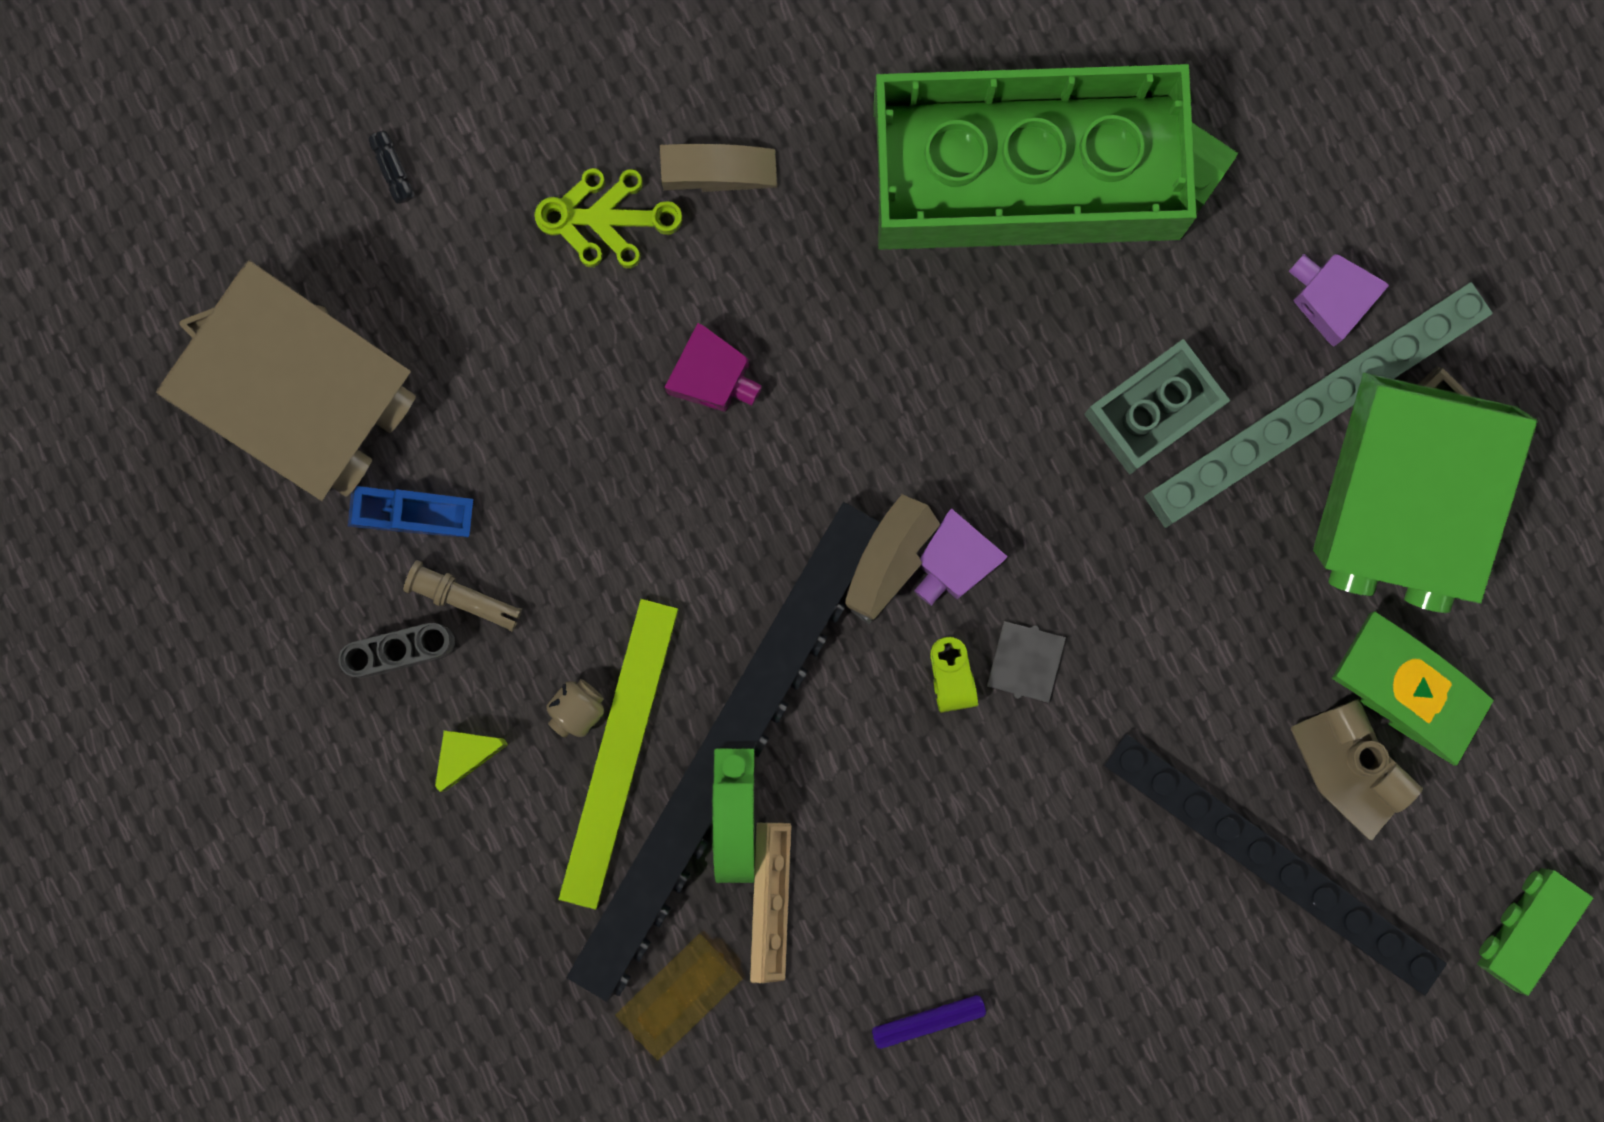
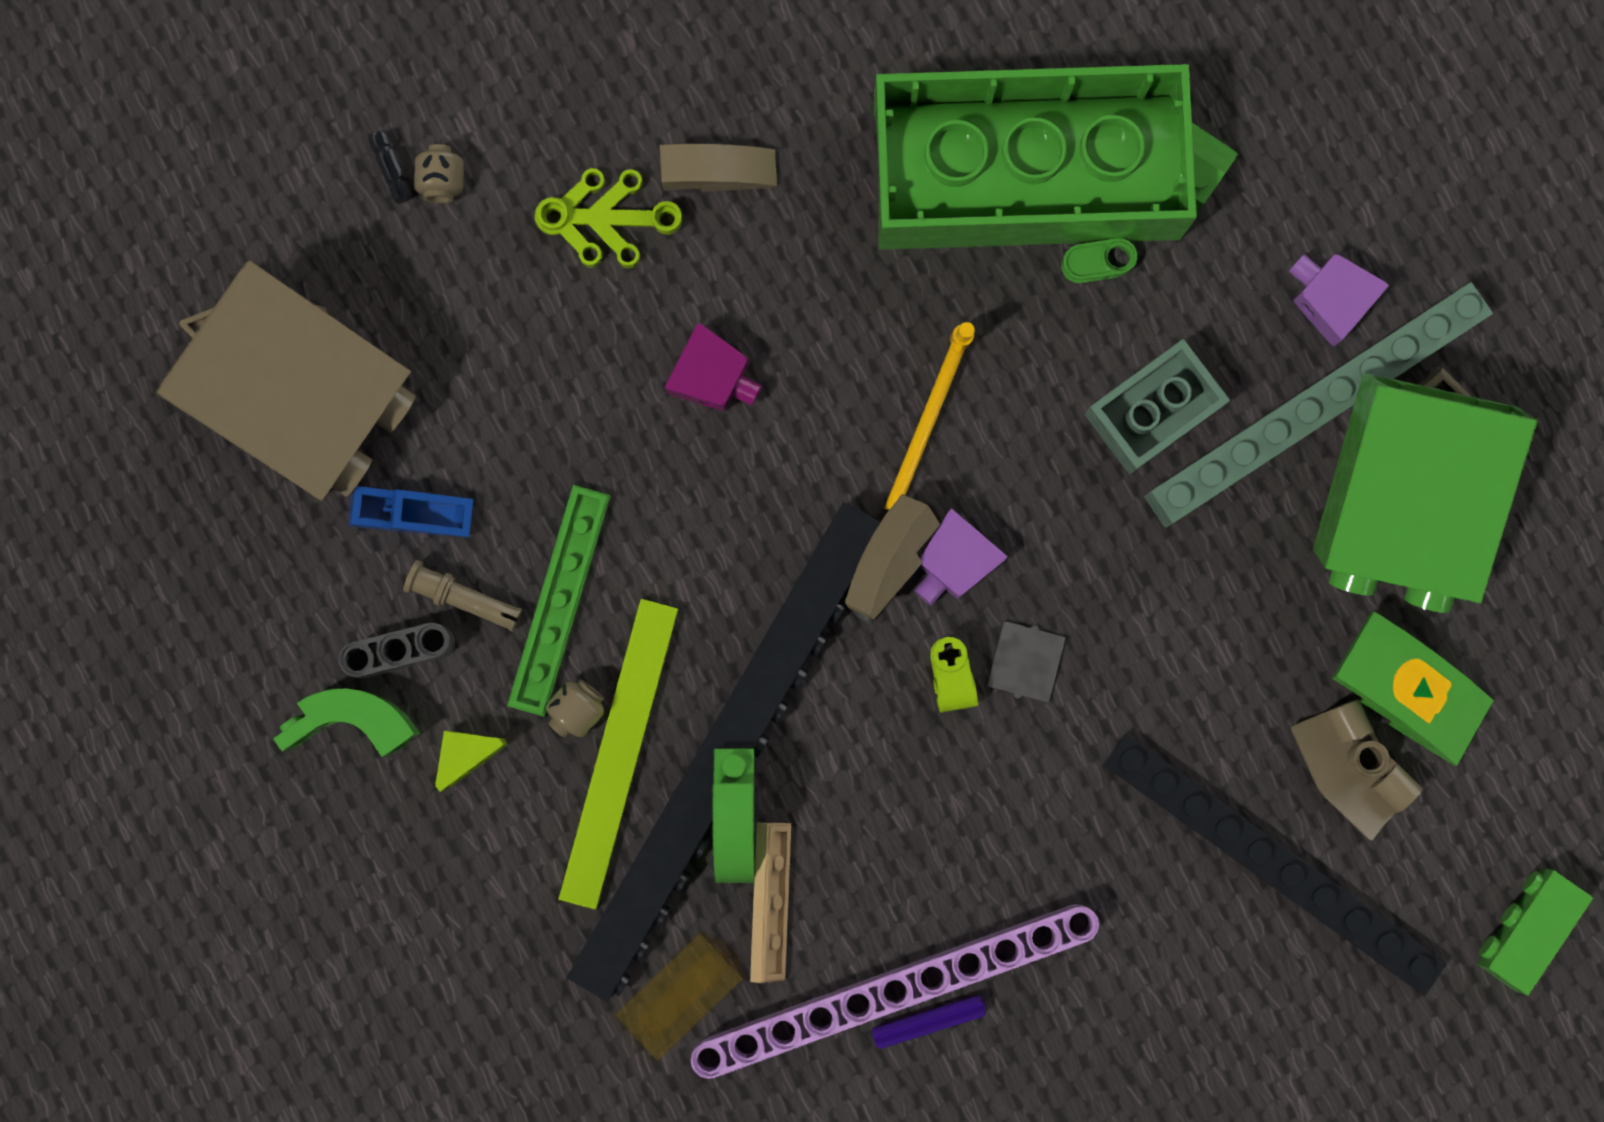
(373, 714): none -> bright green arch
(439, 174): none -> dark tan head
(559, 600): none -> bright green tile
(880, 1005): none -> lavender beam
(959, 340): none -> yellow bar
(1090, 261): none -> bright green piece

